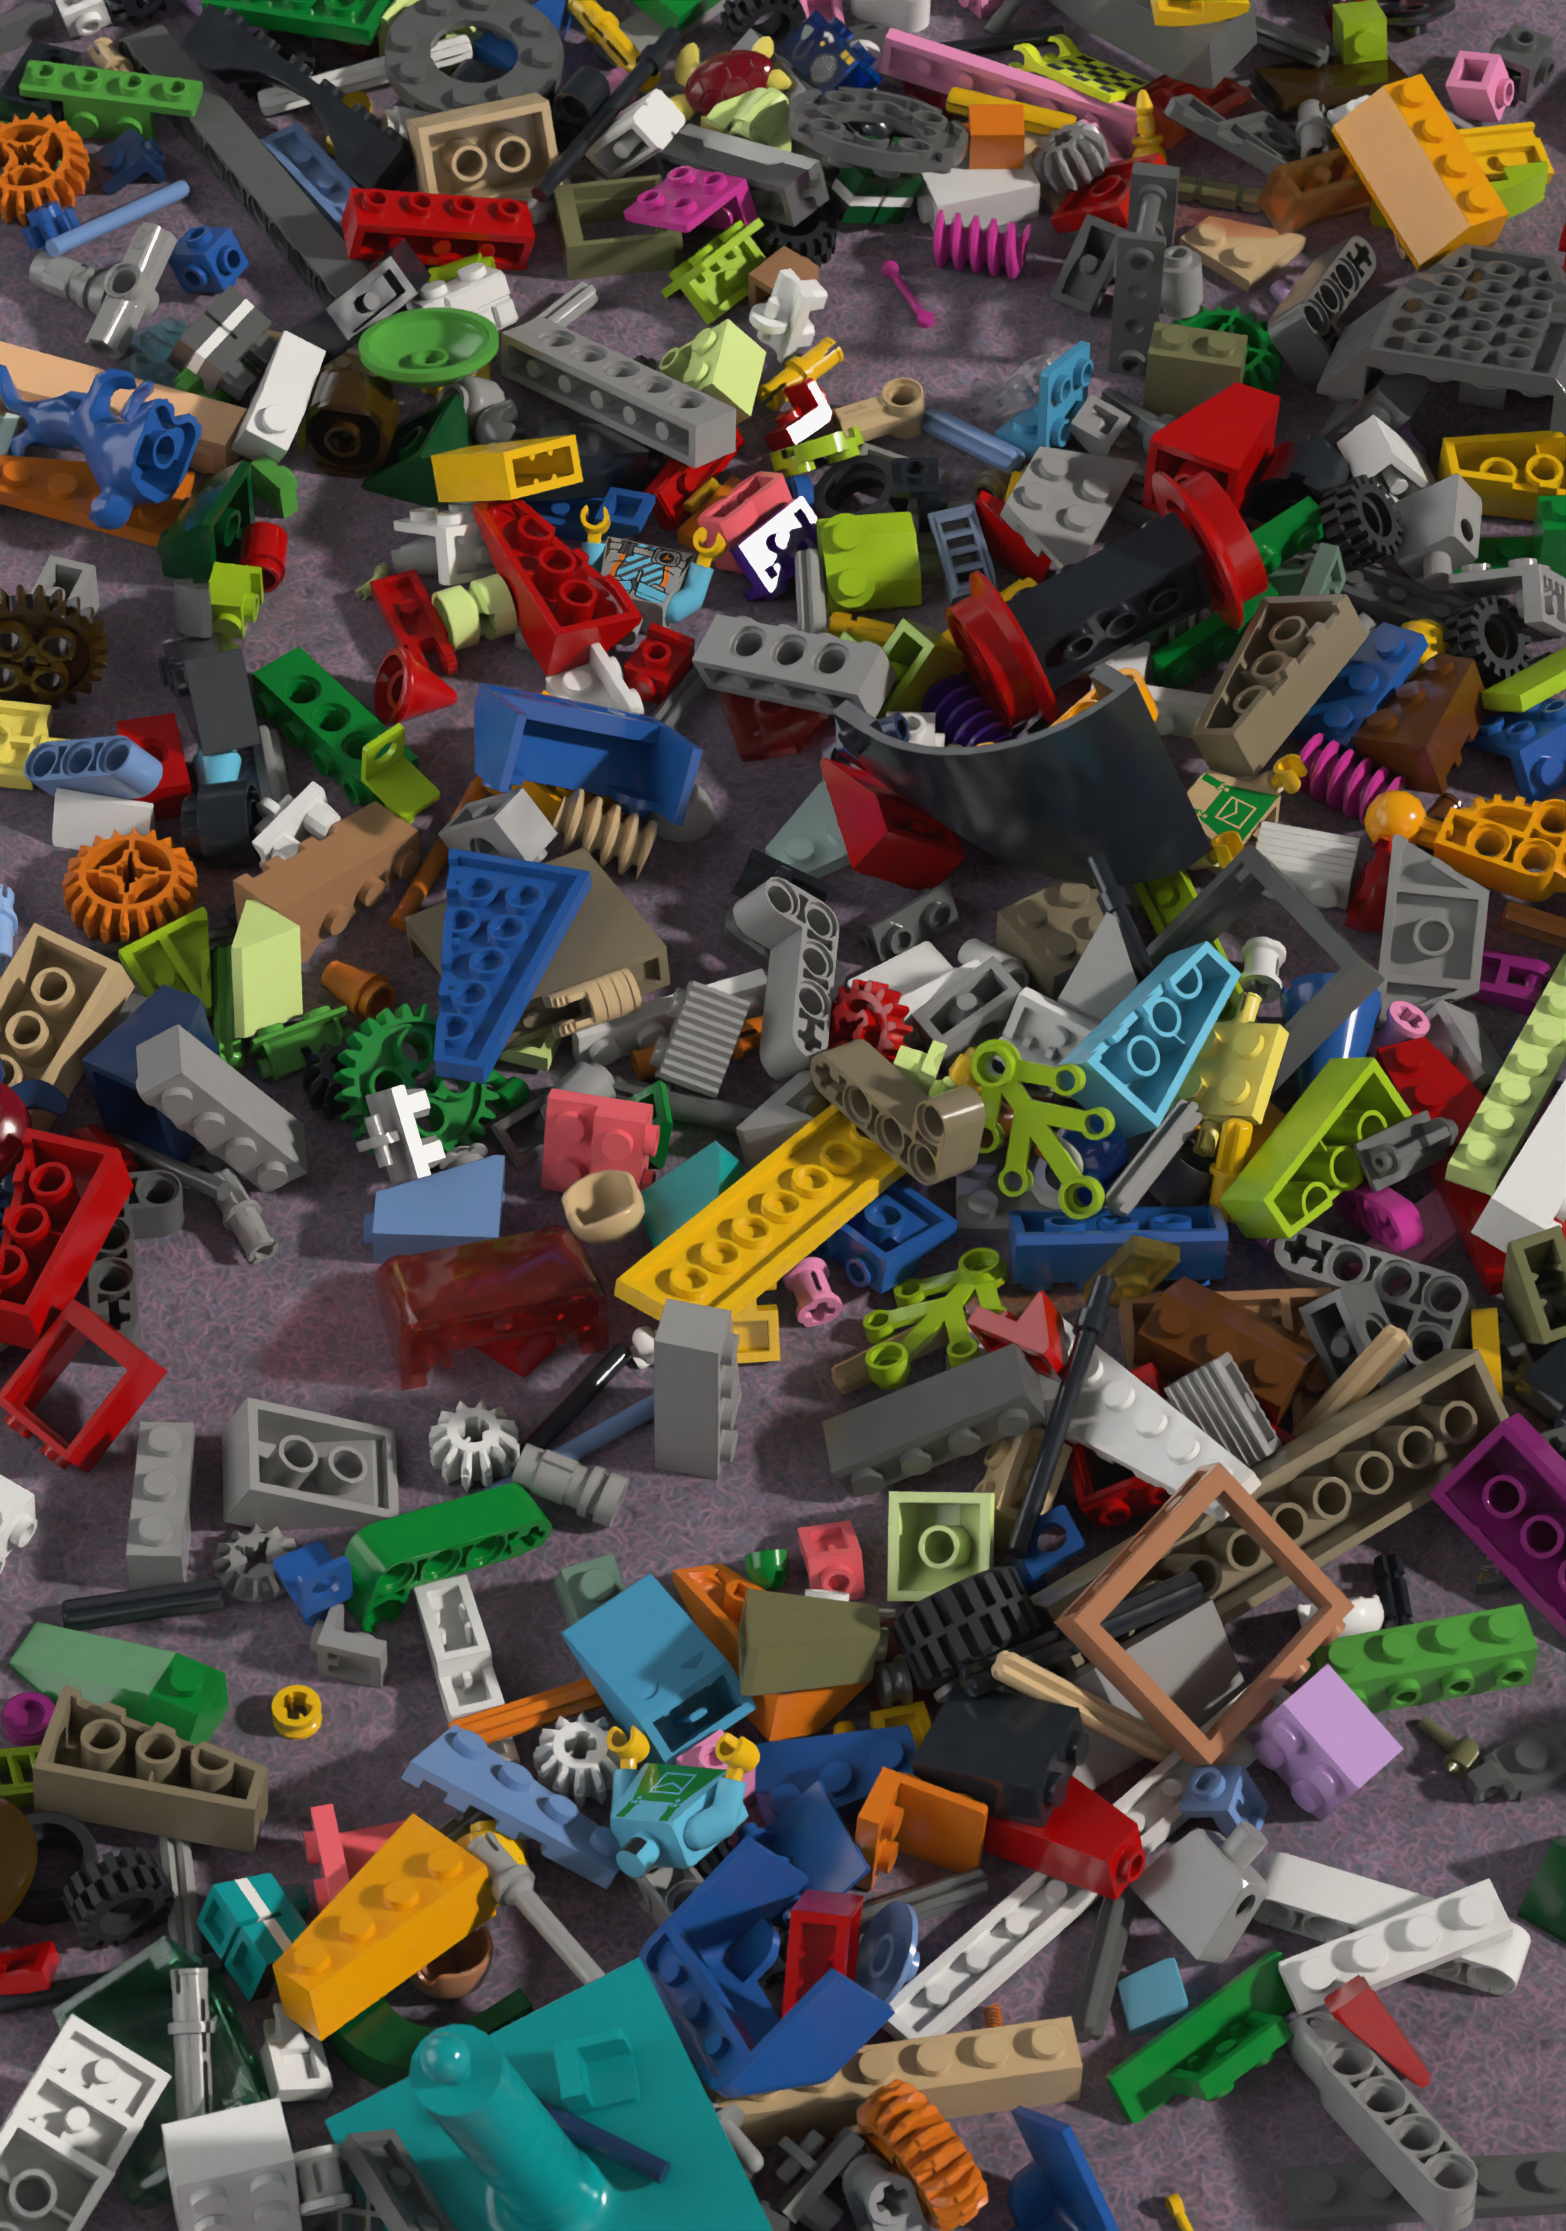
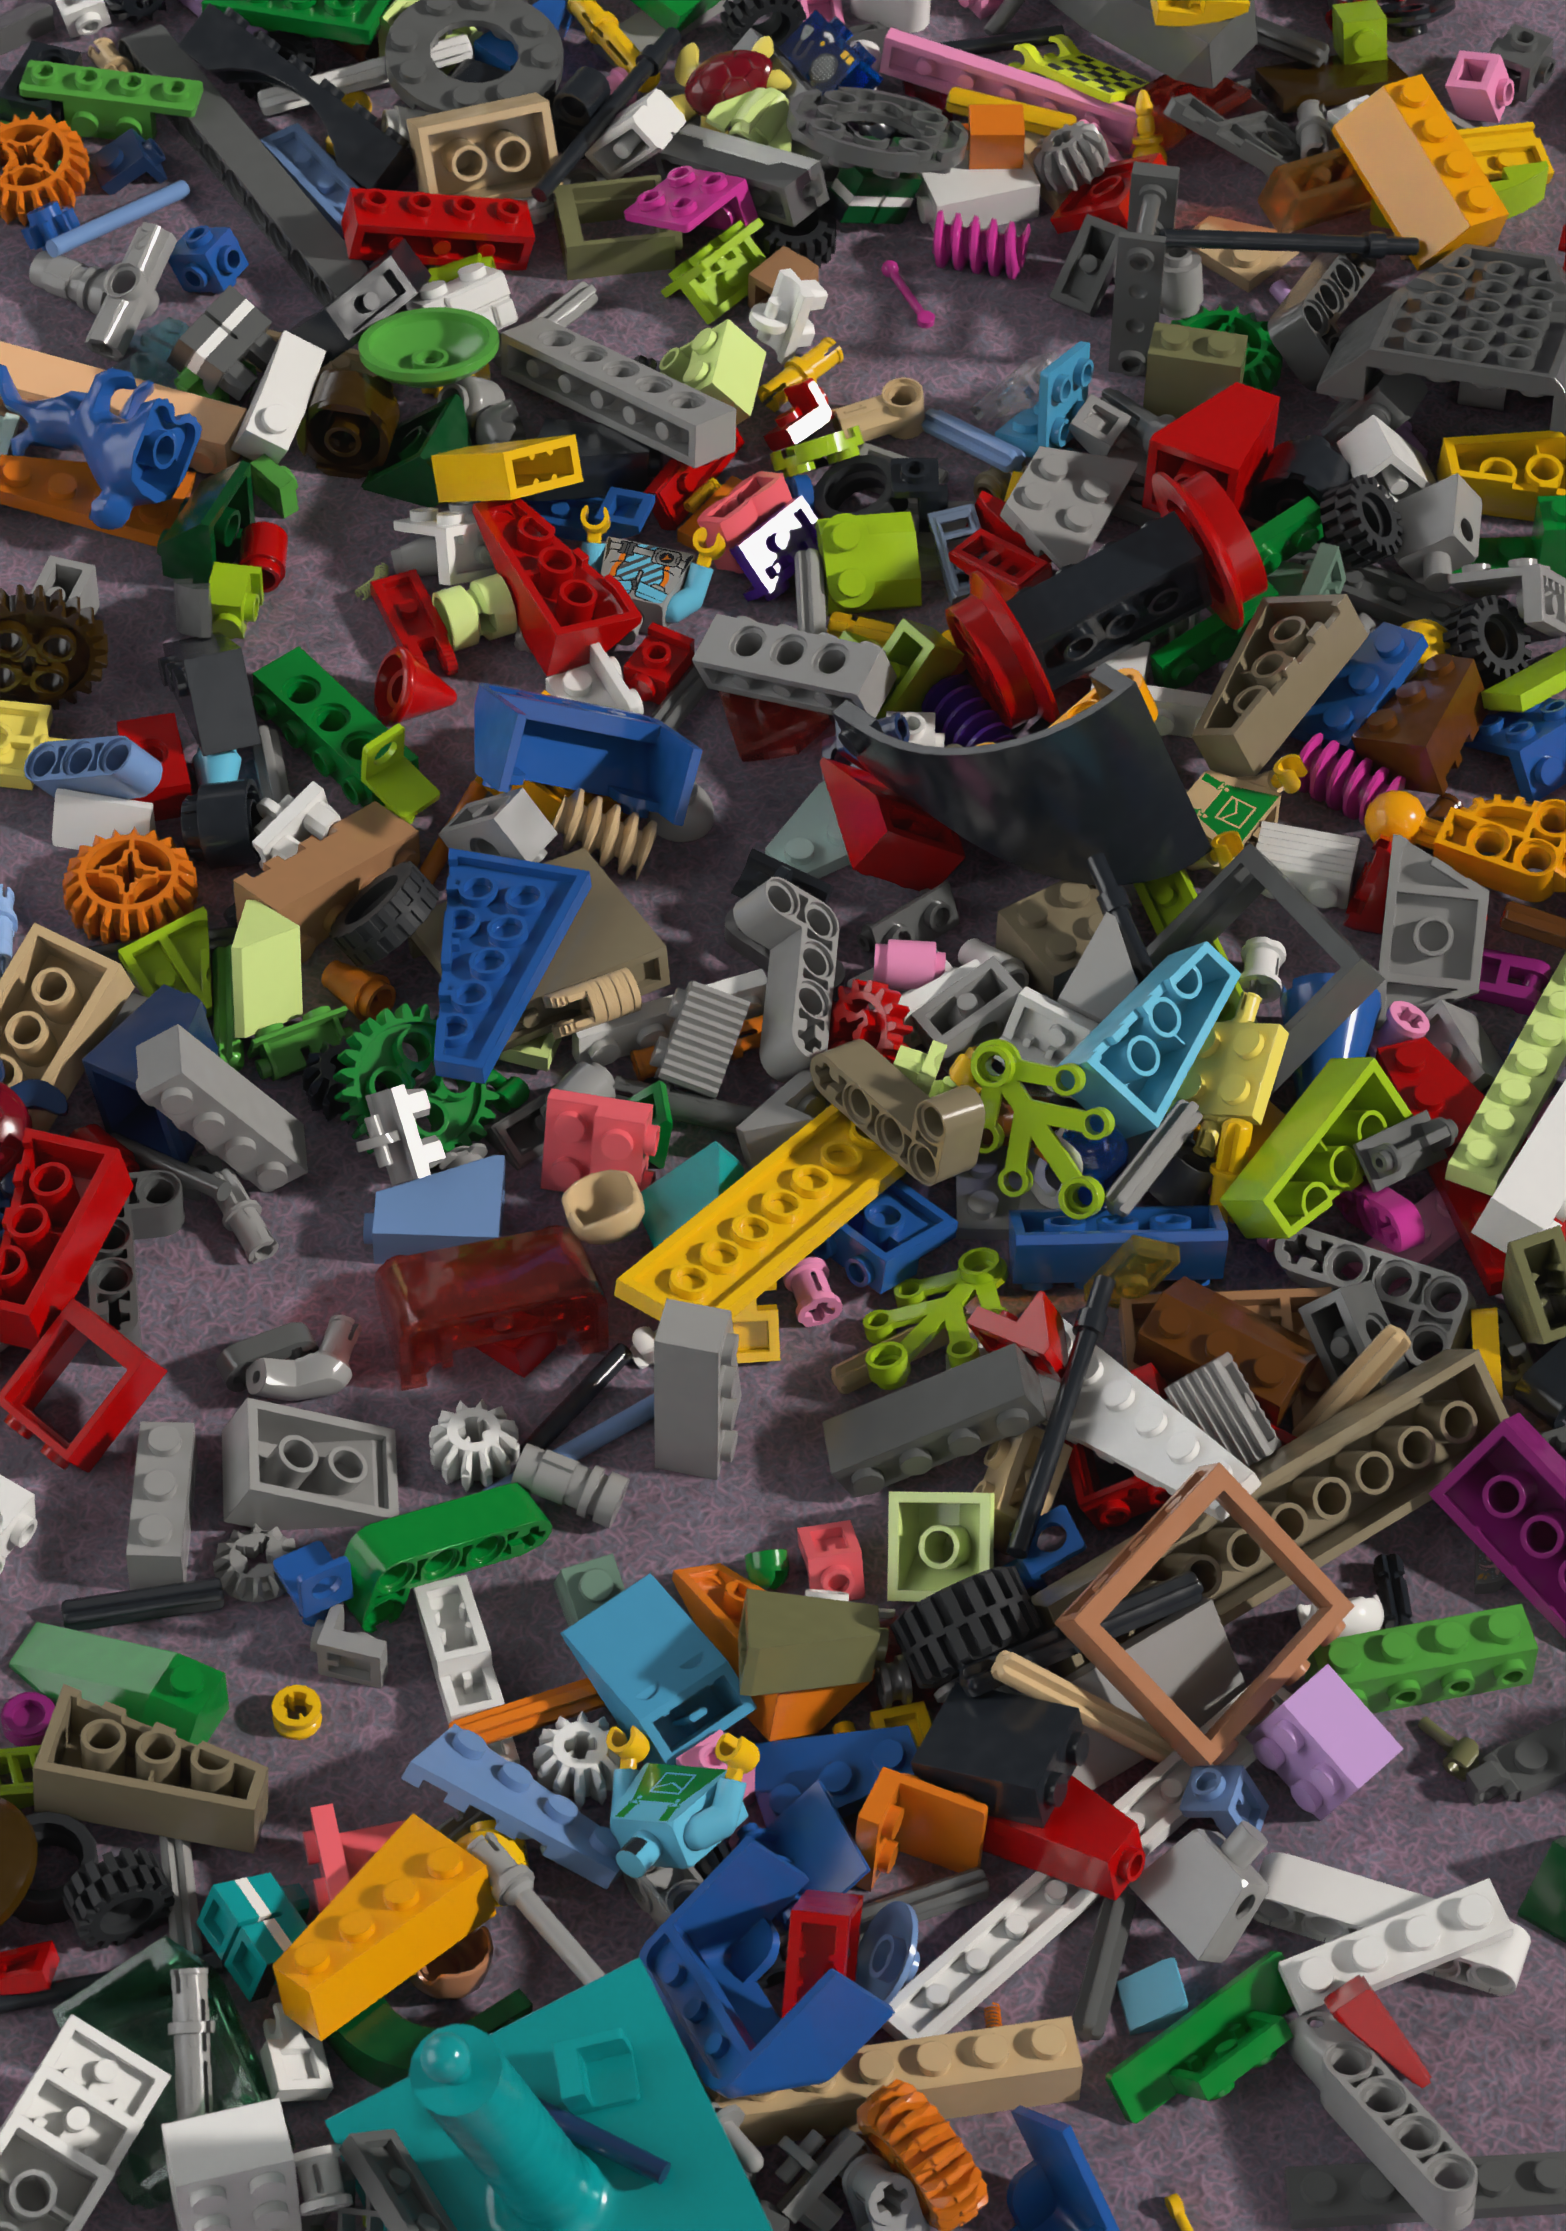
(283, 1342): none -> dark grey beam
(312, 1375): none -> light grey arm
(384, 914): none -> black tyre
(907, 963): none -> bright pink brick
(1028, 568): none -> red slope
(1219, 194): olive axle -> none
(1369, 244): none -> black bar

